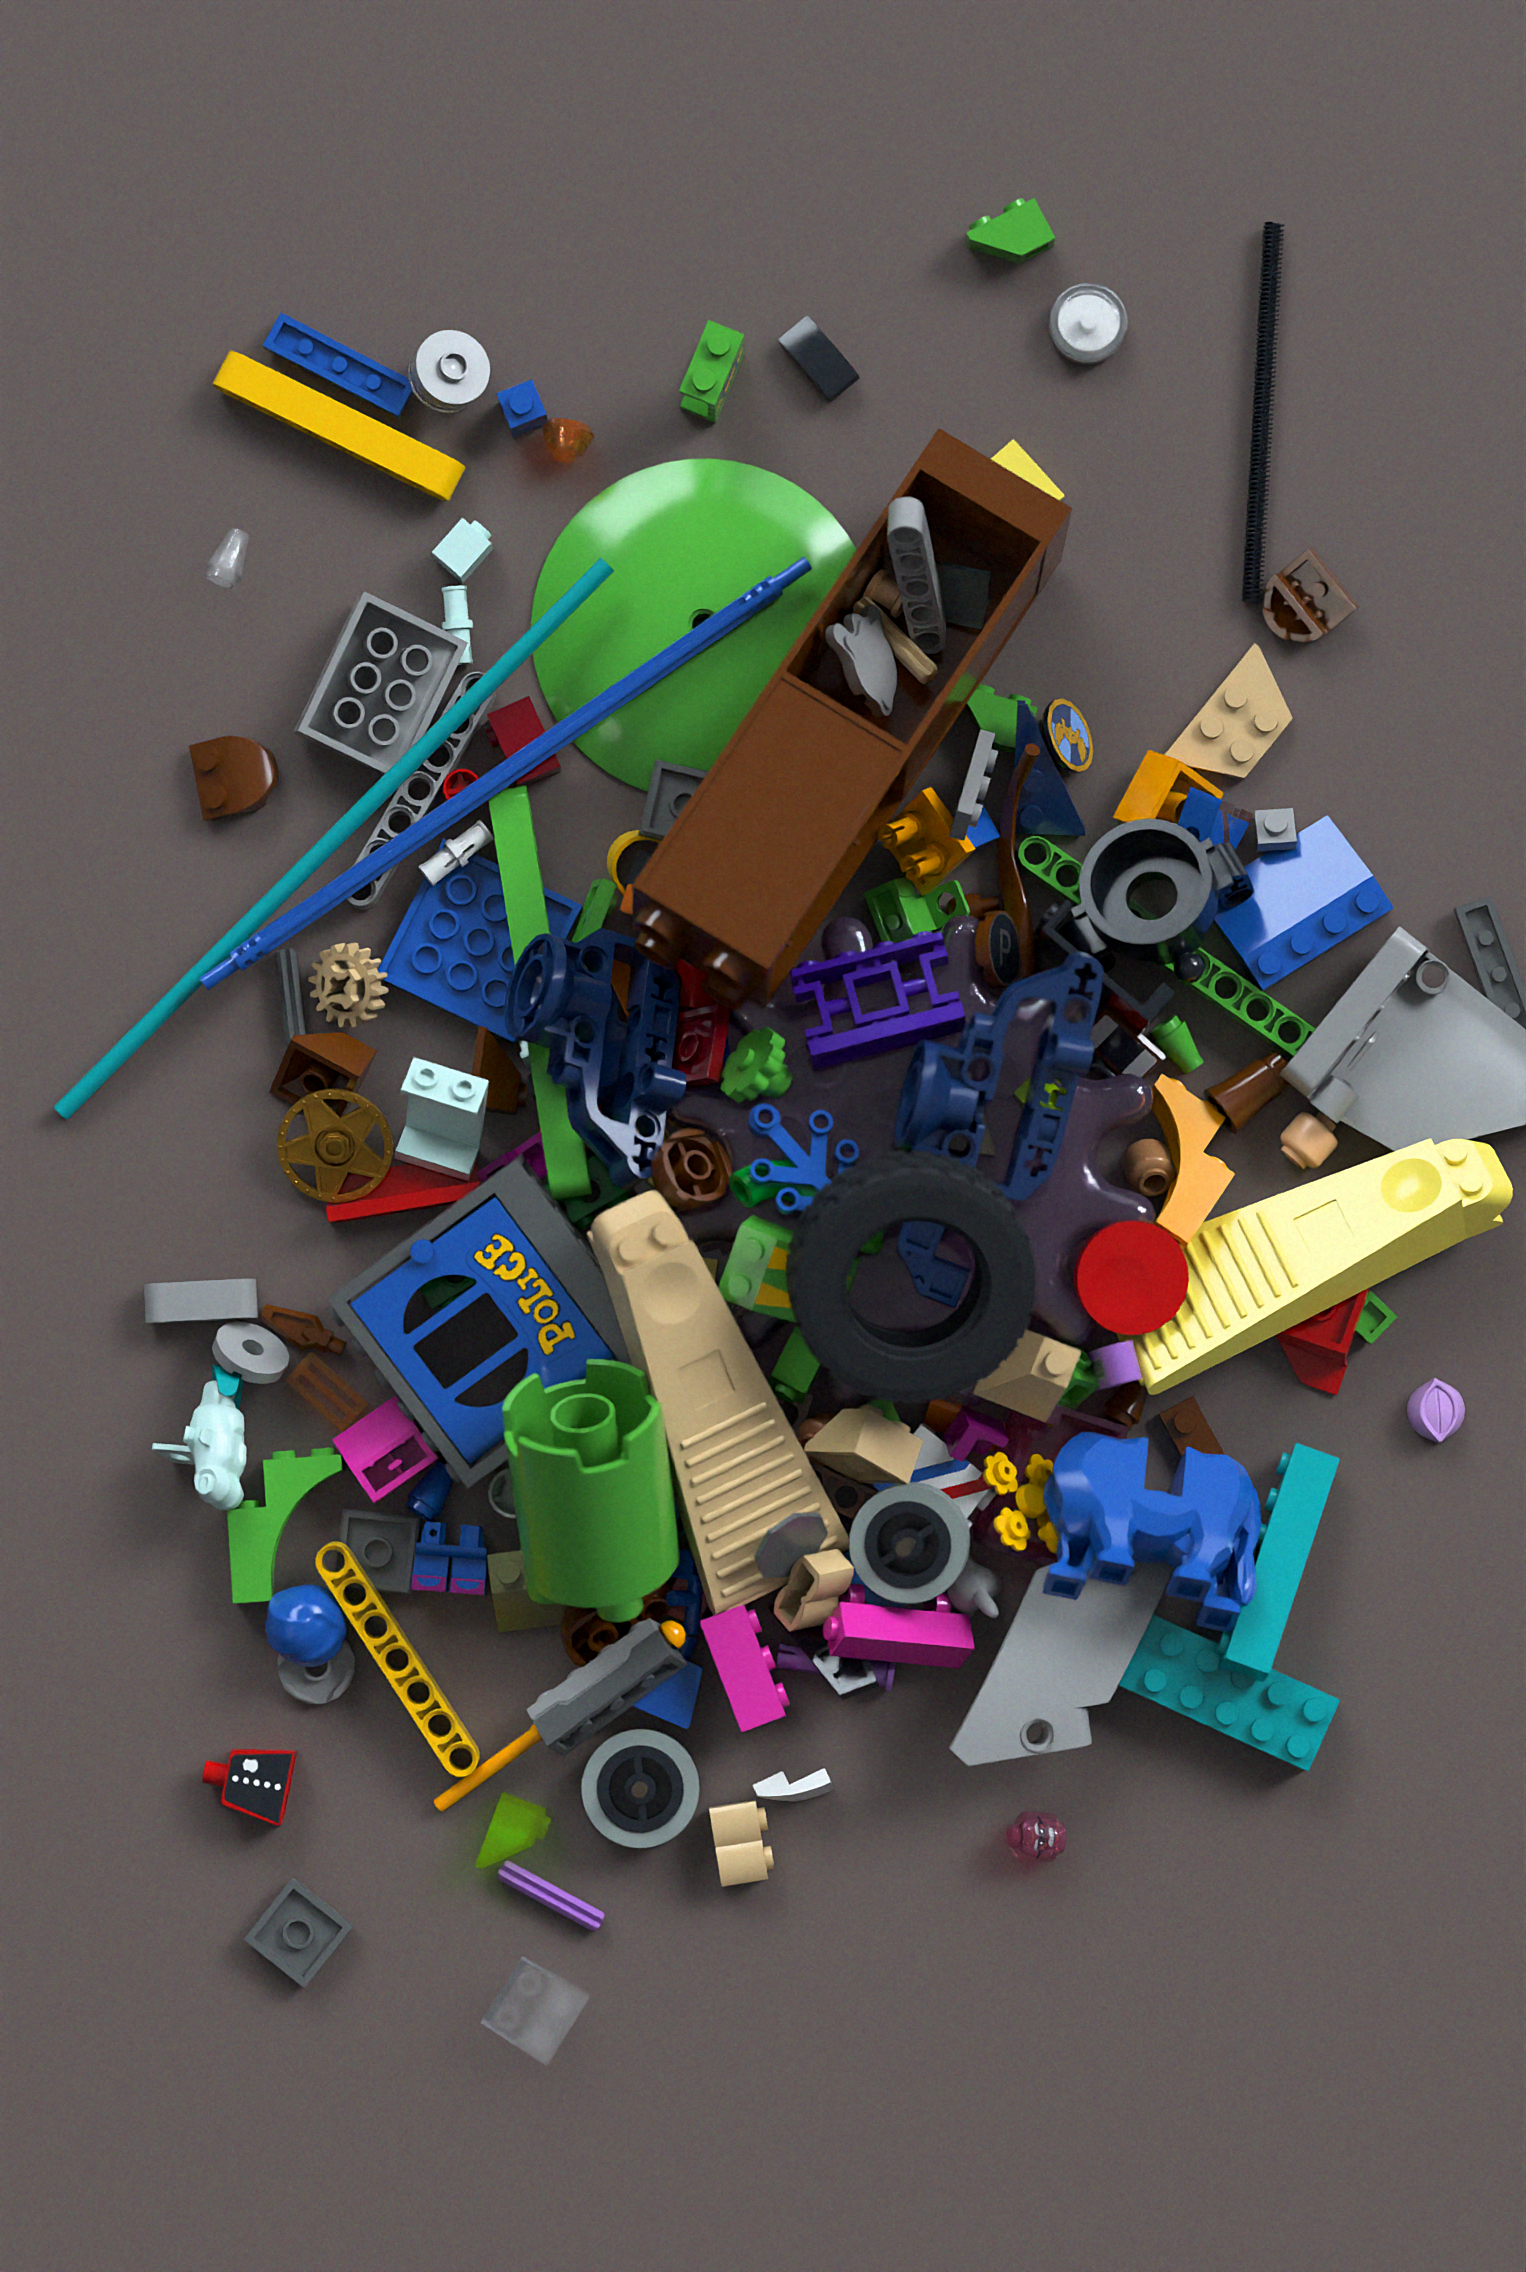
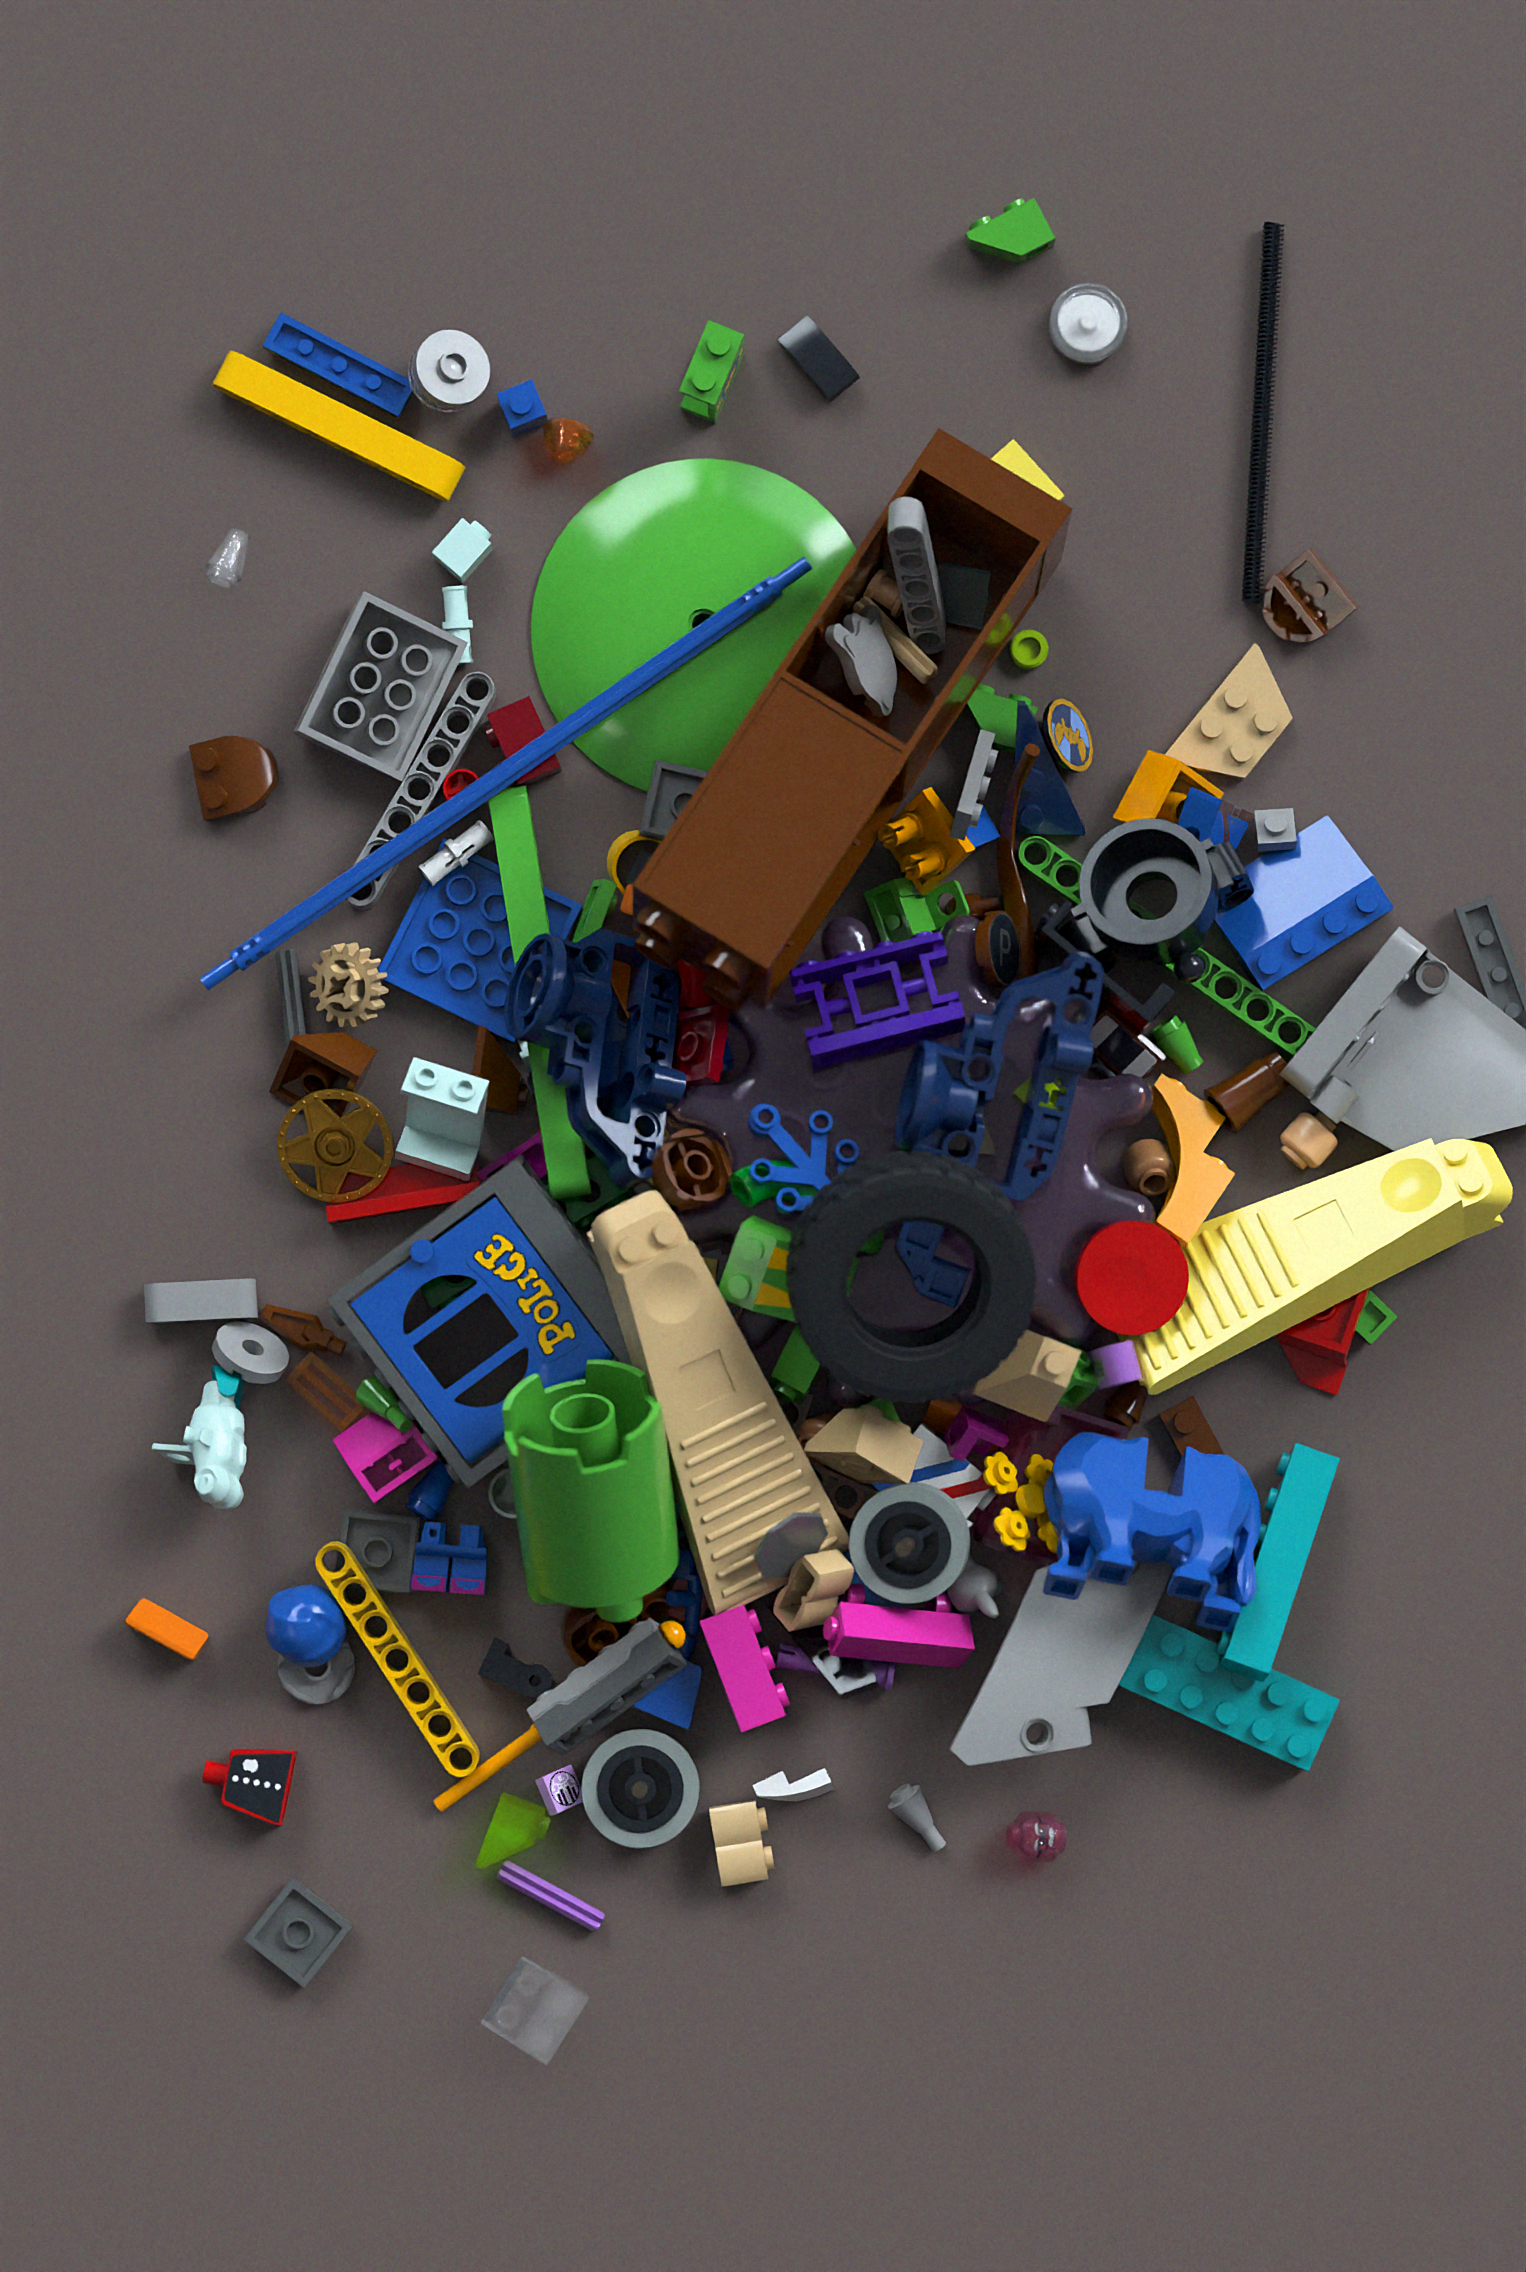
(167, 1629): none -> orange slope
(257, 1530): bright green arch -> none
(334, 837): teal piece -> none
(382, 1402): none -> bright green cone
(510, 1597): olive slope -> none
(522, 1677): none -> black leg
(560, 1790): none -> lavender tile
(756, 1067): bright green plant -> none
(912, 1808): none -> light grey cone
(1028, 649): none -> lime tile
(1435, 1410): lavender hat -> none

